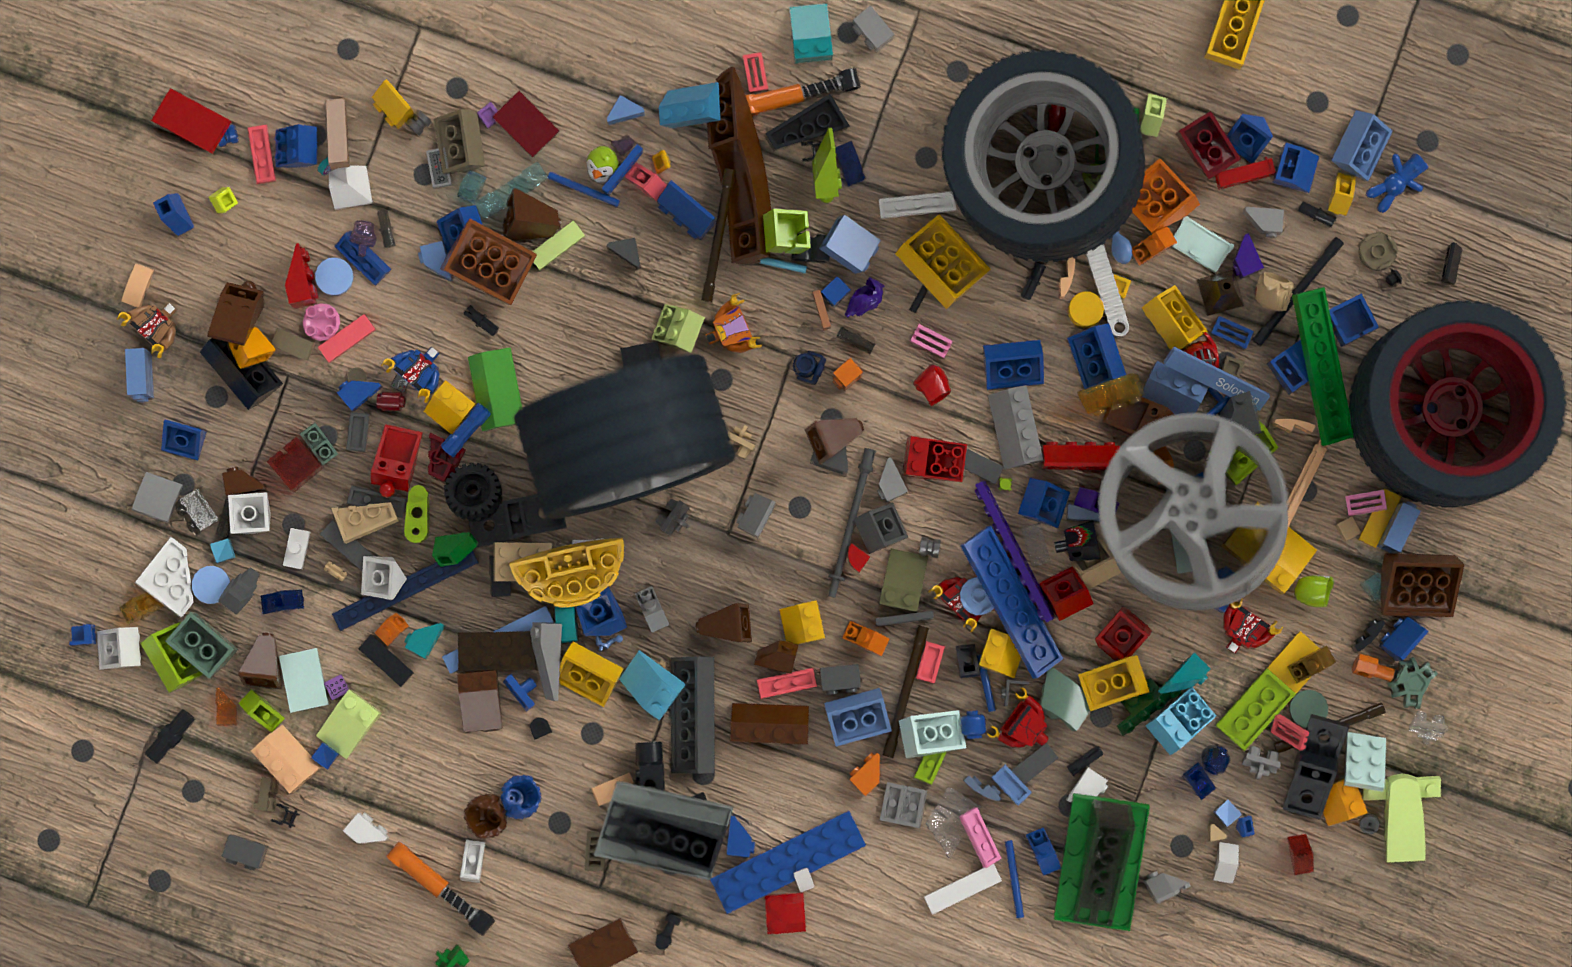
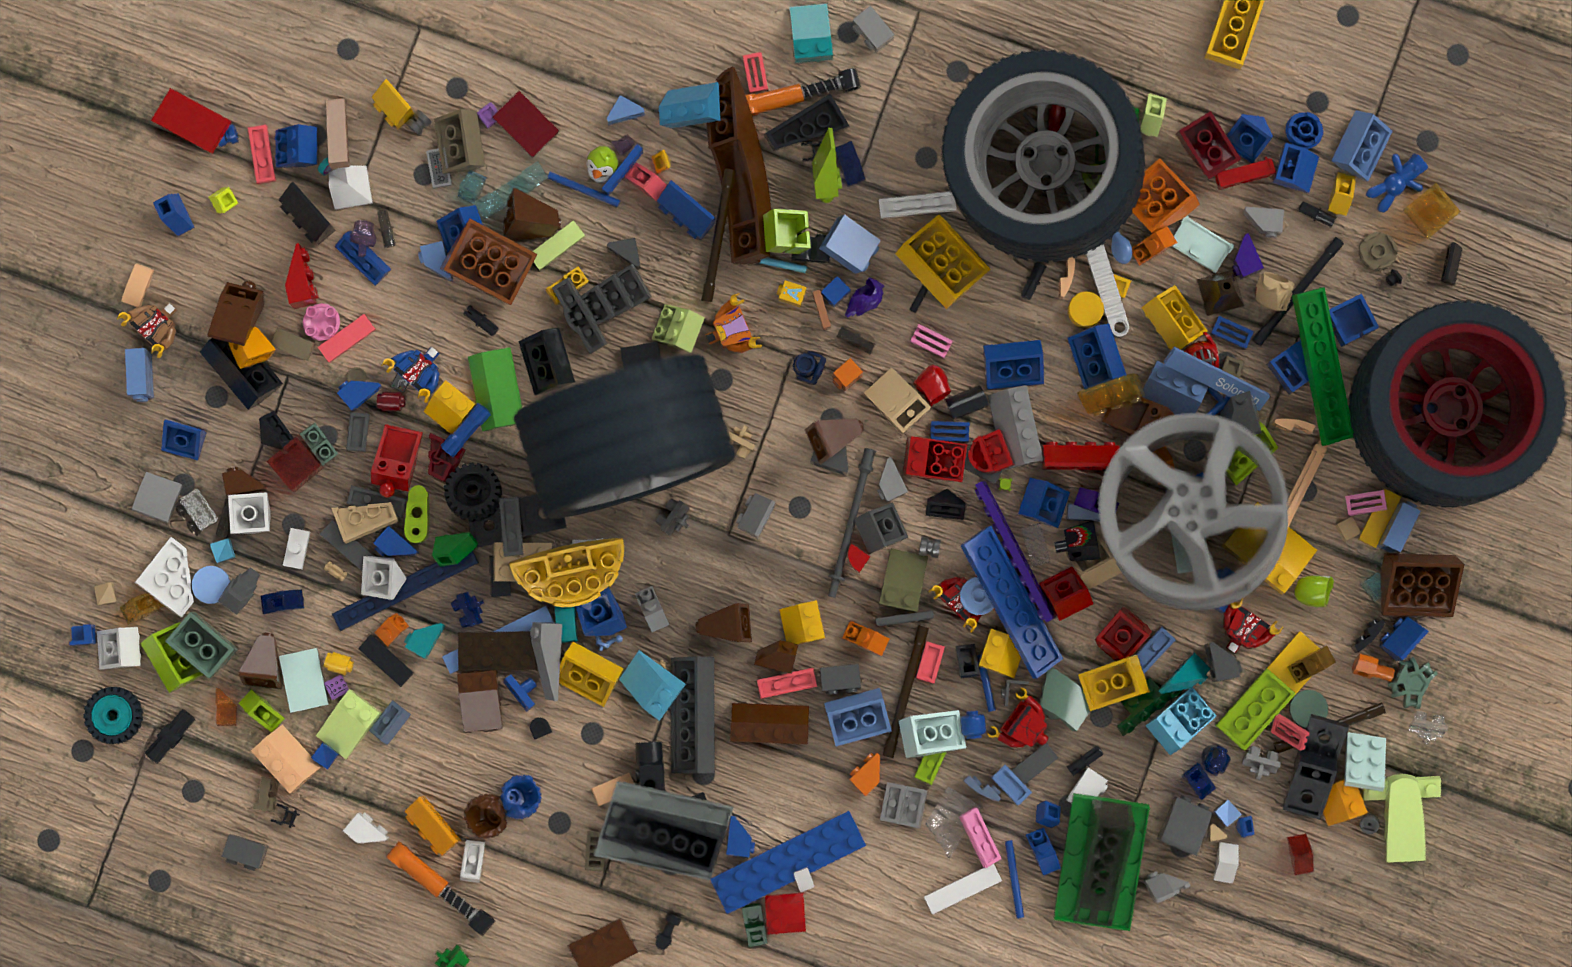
(98, 712): none -> wheel
(105, 593): none -> tan slope
(273, 431): none -> black slope
(305, 214): none -> black slope
(334, 276): light blue tile -> none
(338, 663): none -> yellow brick
(390, 722): none -> sand blue slope
(393, 544): none -> blue slope
(431, 826): none -> light orange slope
(470, 607): none -> clear blue hips
(511, 526): none -> dark grey tile
(546, 361): none -> black slope
(578, 279): none -> yellow slope
(600, 303): none -> dark grey slope
(754, 924): none -> dark green slope
(791, 293): none -> yellow brick
(897, 401): none -> tan slope
(945, 506): none -> black slope
(950, 431): none -> blue tile
(966, 402): none -> black brick
(990, 453): none -> red slope
(1048, 814): none -> blue slope
(1154, 648): none -> medium blue tile
(1185, 825): none -> dark grey slope
(1222, 663): none -> dark grey slope
(1304, 130): none -> blue cone
(1431, 211): none -> clear yellow brick

